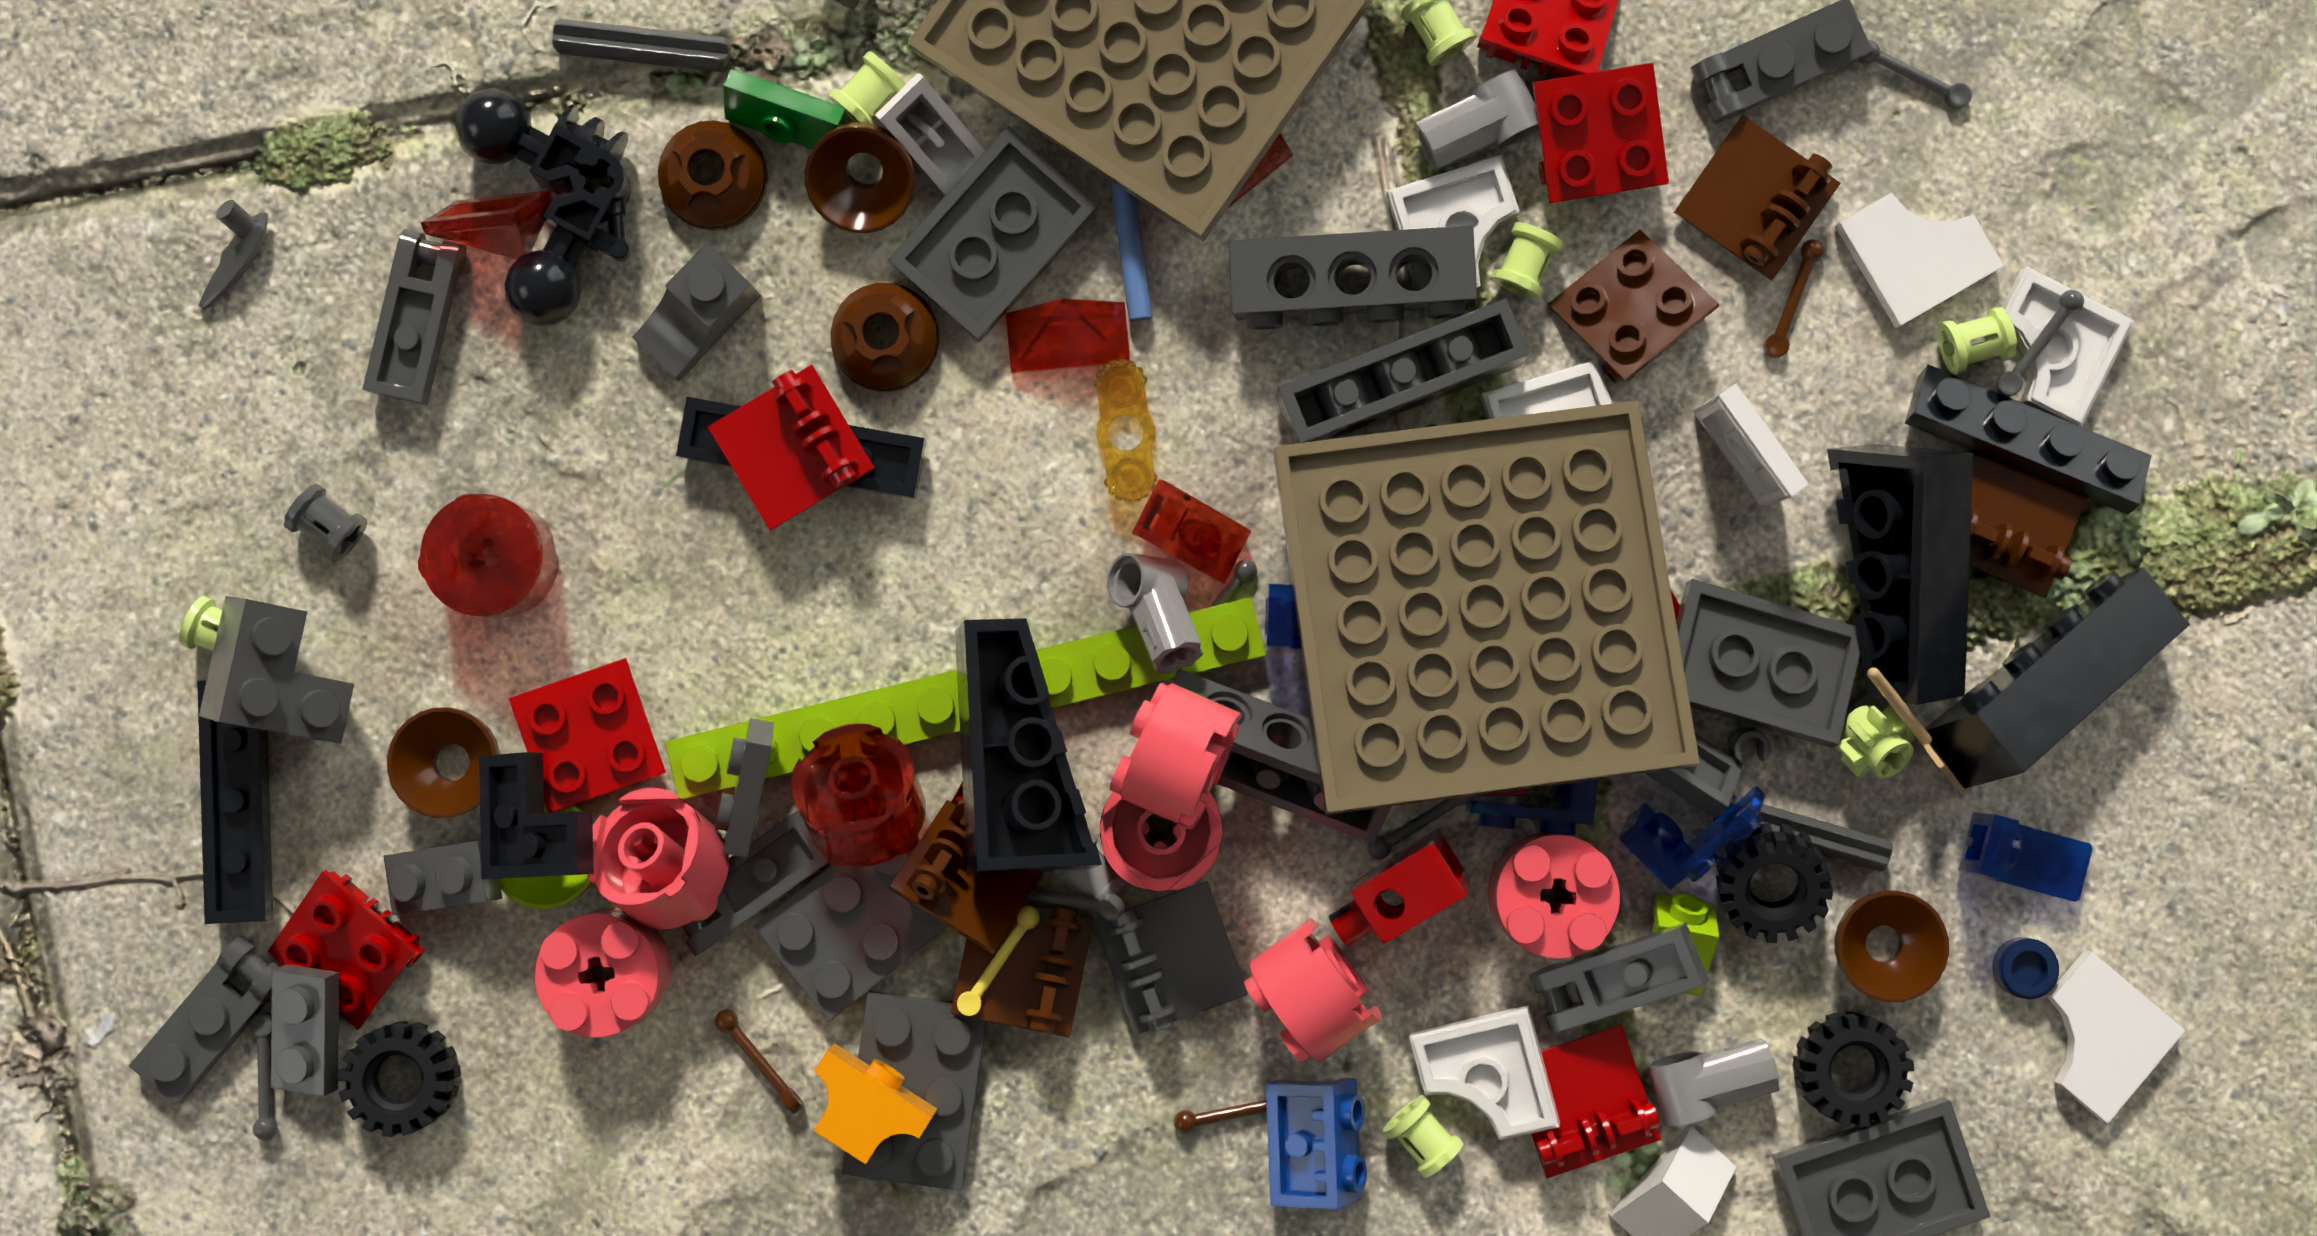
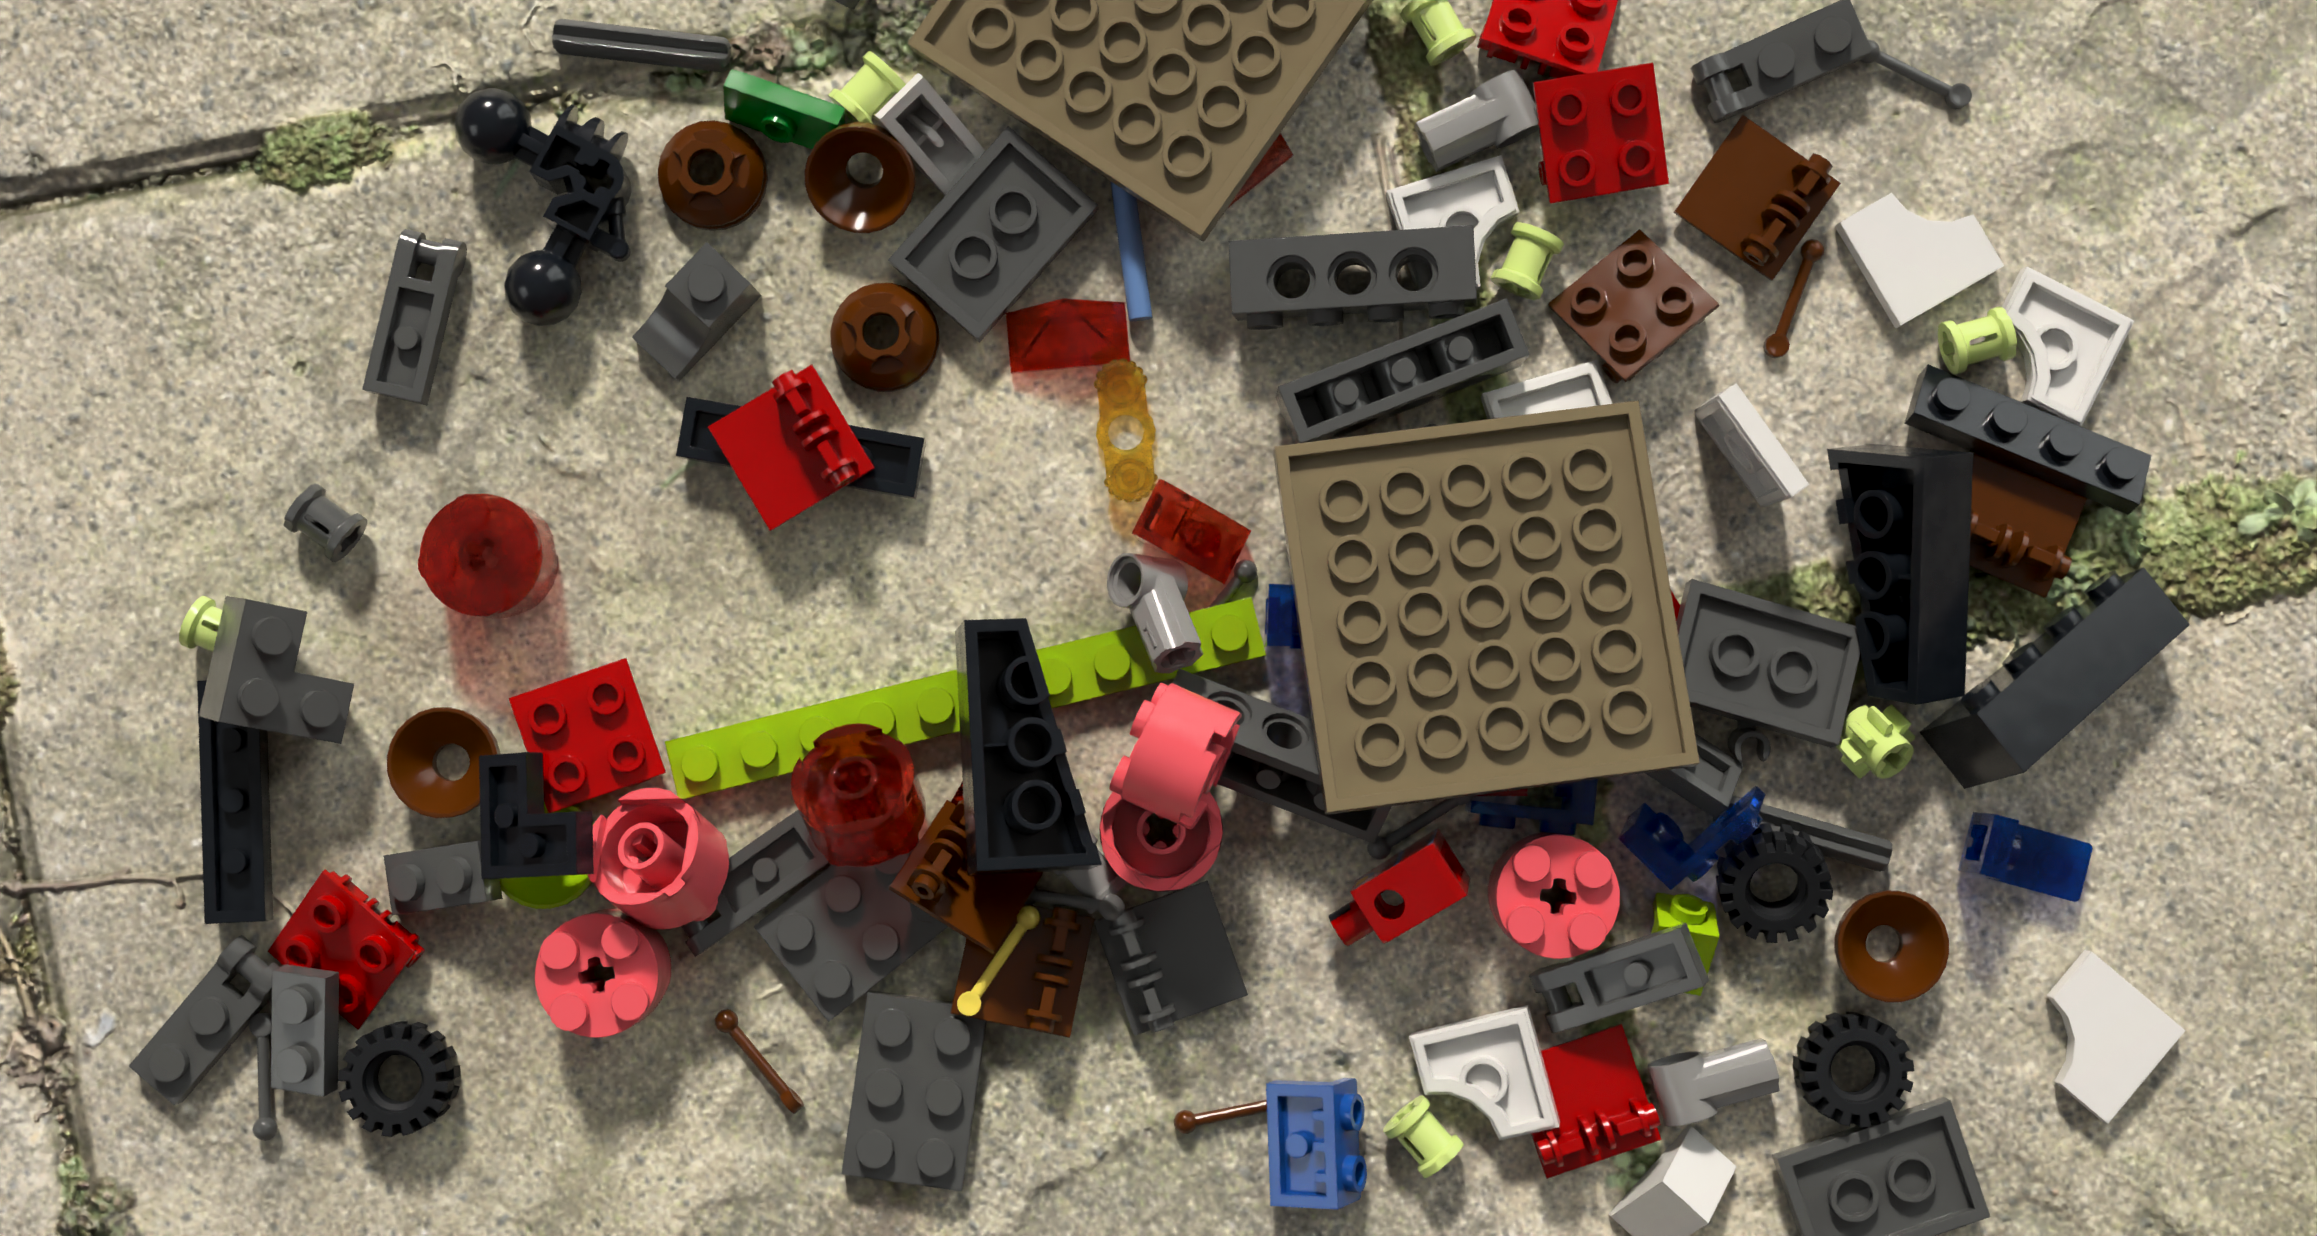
(239, 253): dark grey bar -> none
(493, 224): clear red slope -> none
(749, 763): dark grey plate -> none
(866, 1104): light orange brick -> none
(1311, 992): coral brick -> none
(1912, 723): tan piece -> none
(2011, 382): dark grey hinge -> none
(2025, 968): dark blue tile -> none

